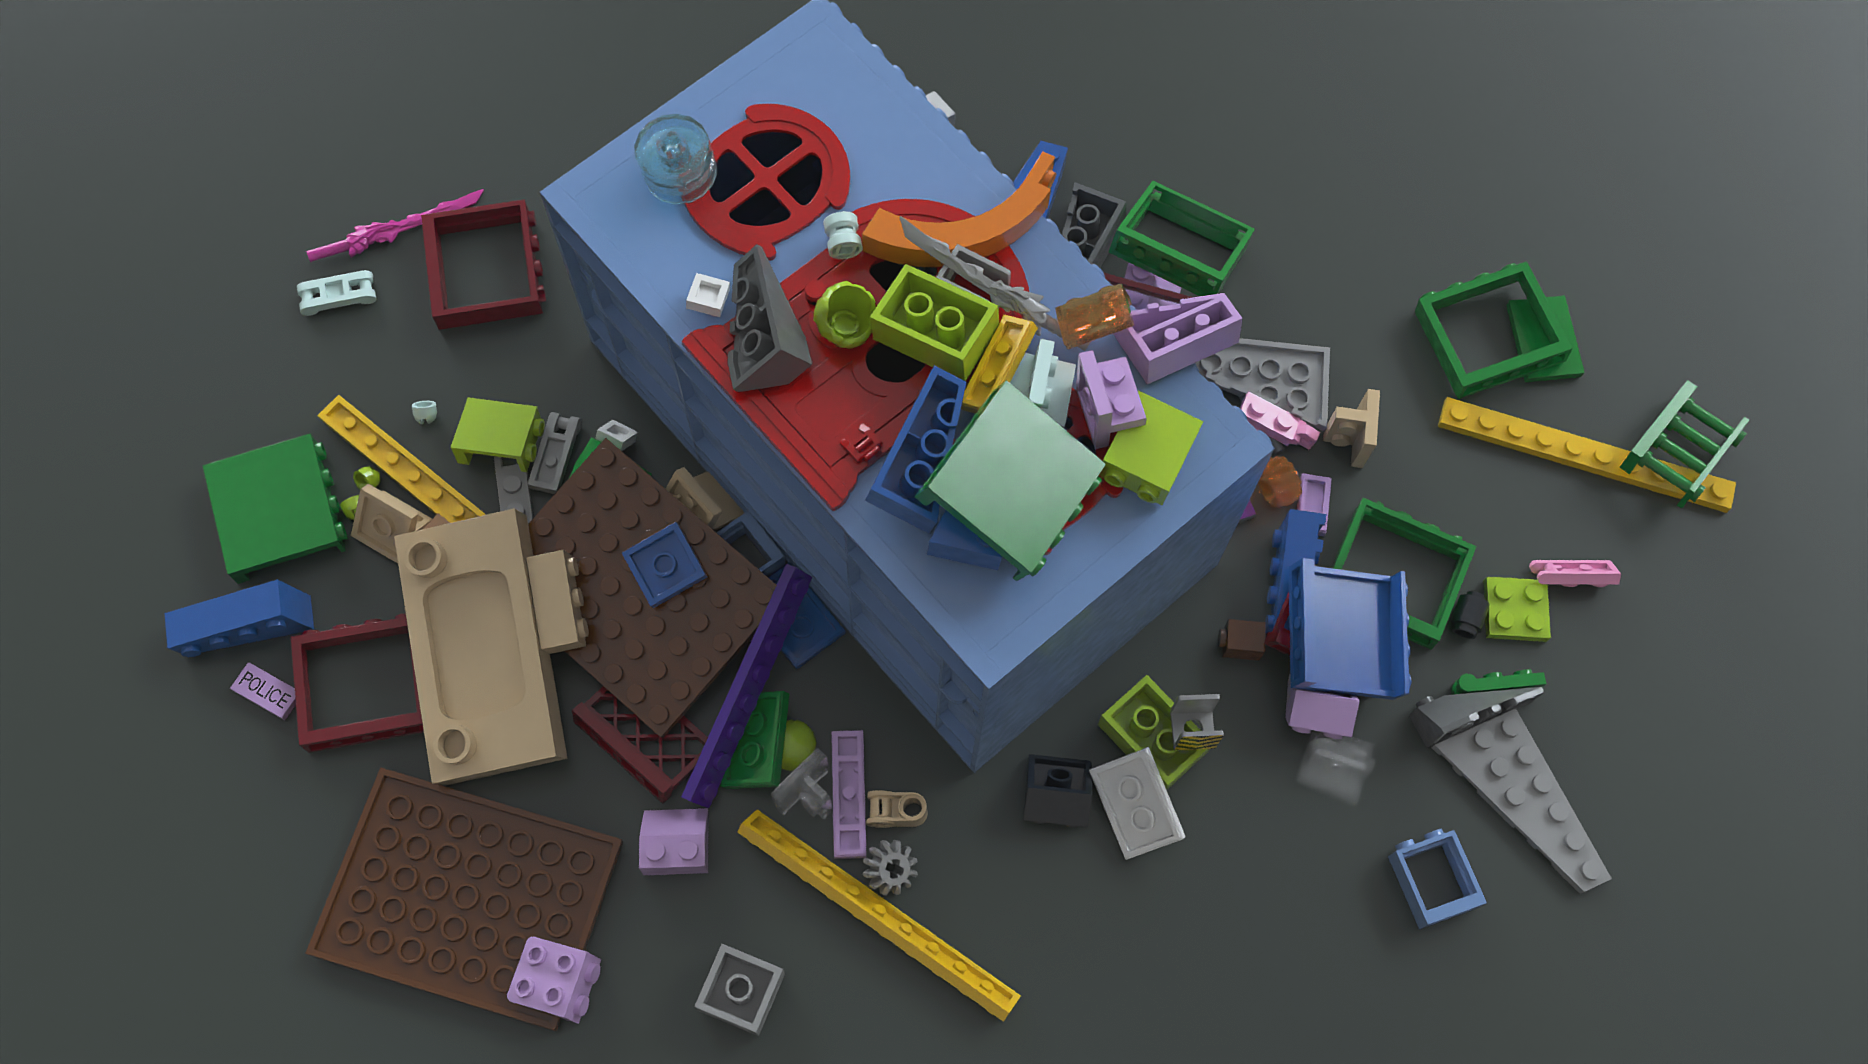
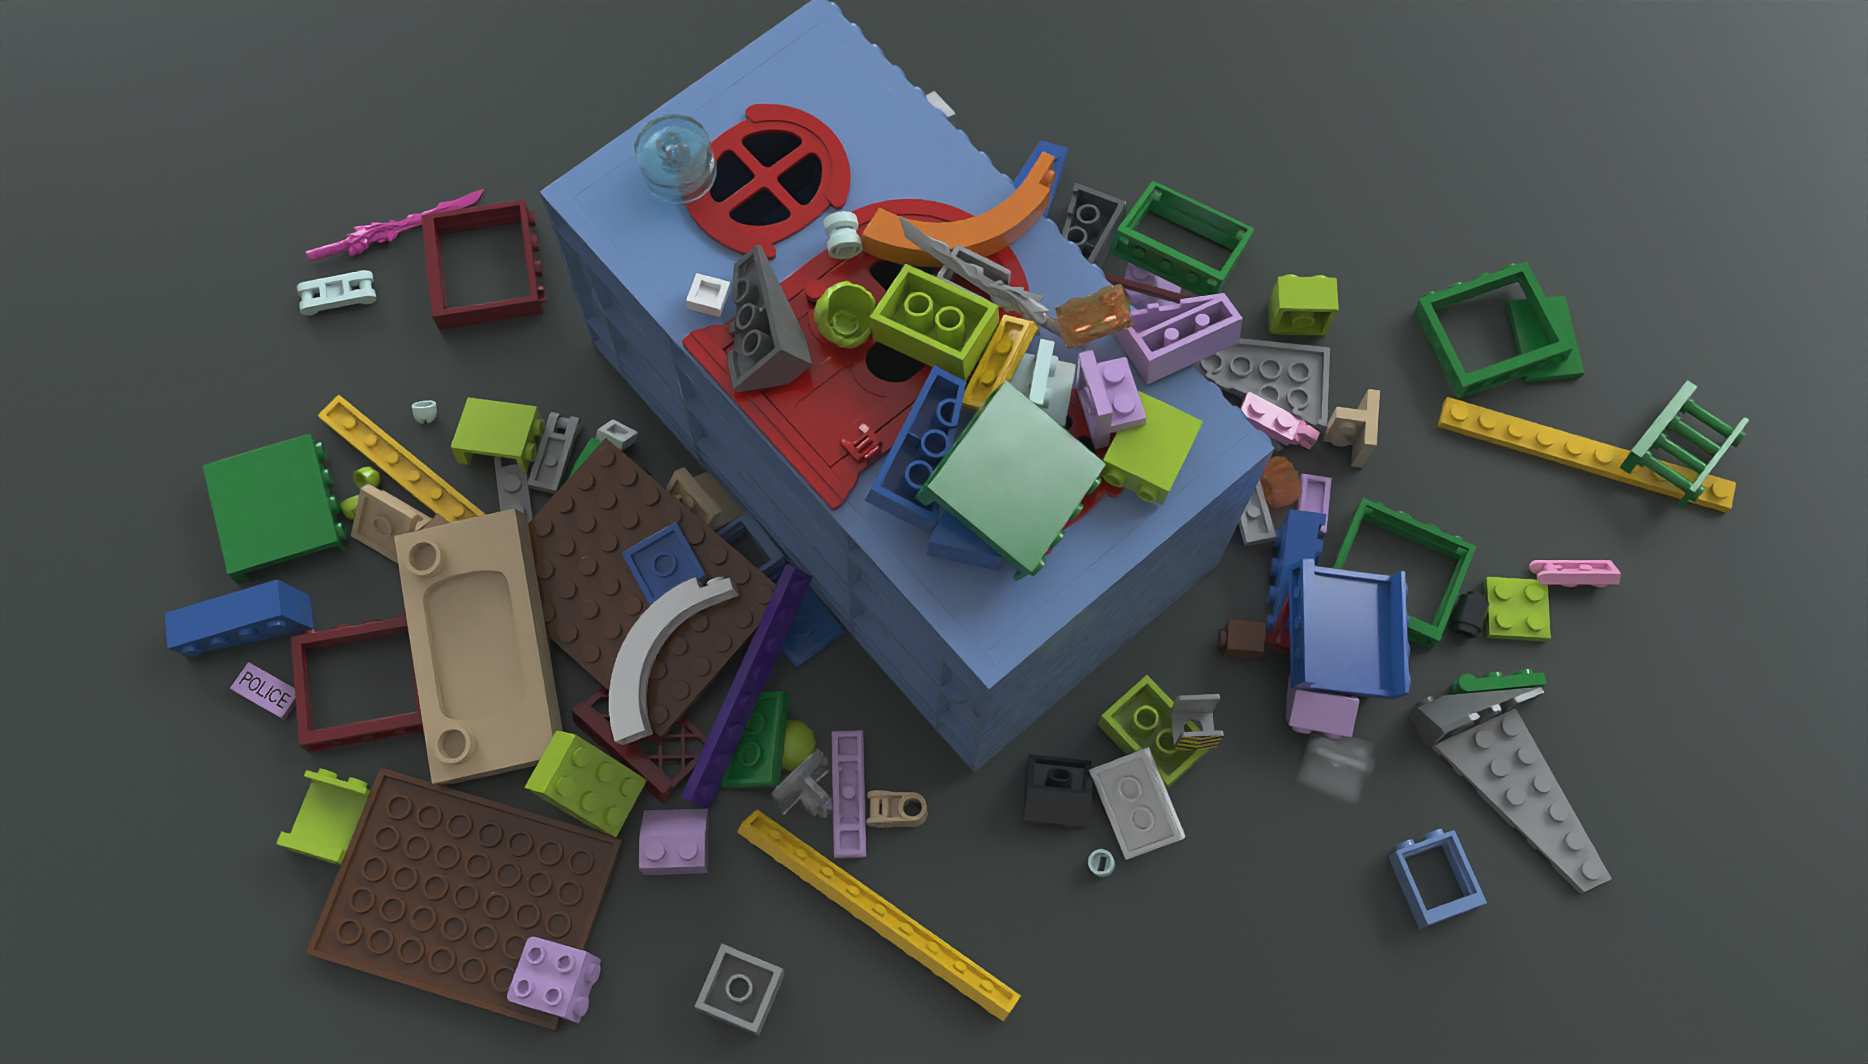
(326, 817): none -> lime panel
(557, 601): tan brick -> none
(586, 783): none -> lime brick
(638, 652): none -> white arch
(894, 855): light grey gear -> none
(1095, 862): none -> light aqua hinge
(1256, 520): none -> light grey hinge
(1302, 305): none -> lime brick

